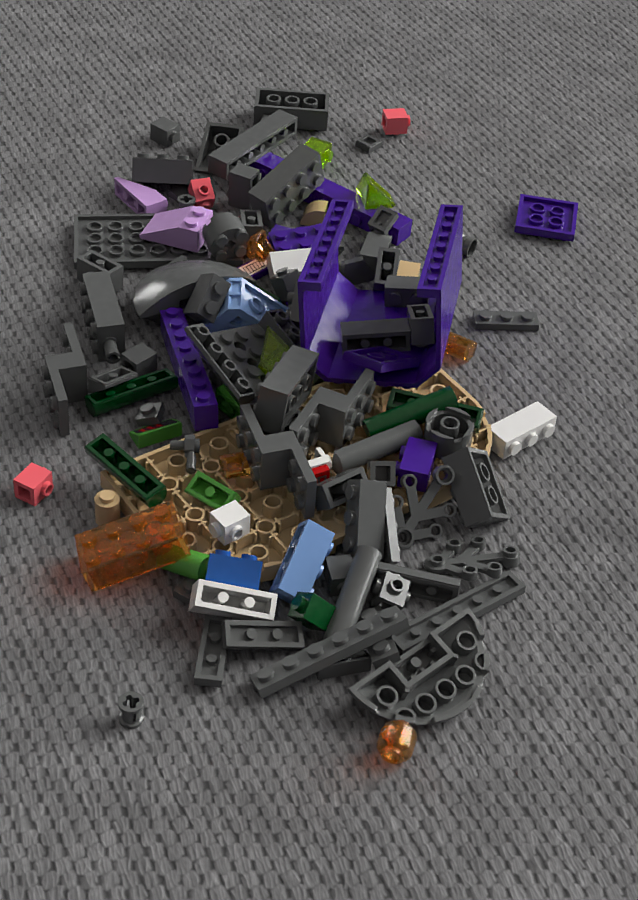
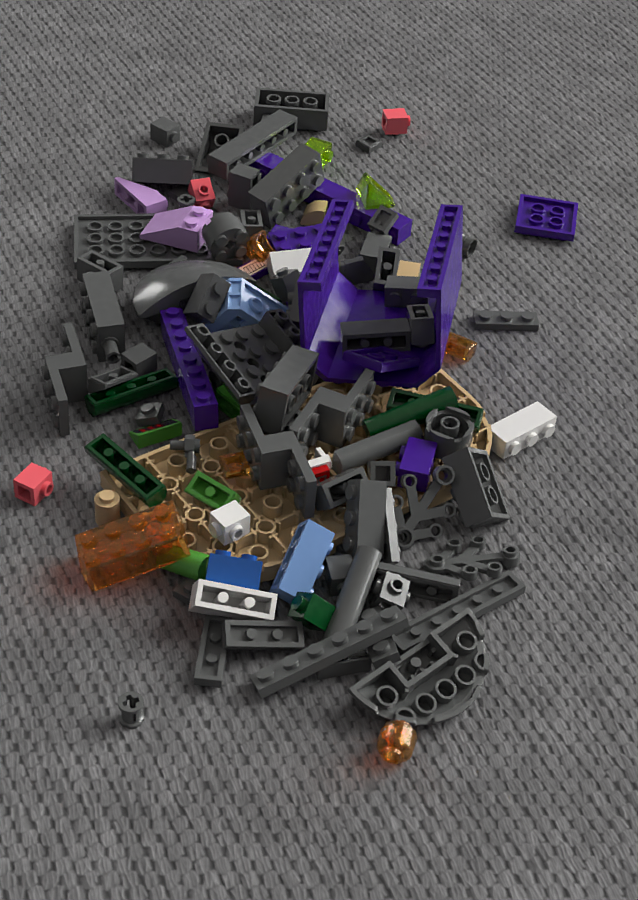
(272, 351): clear neon green slope -> none

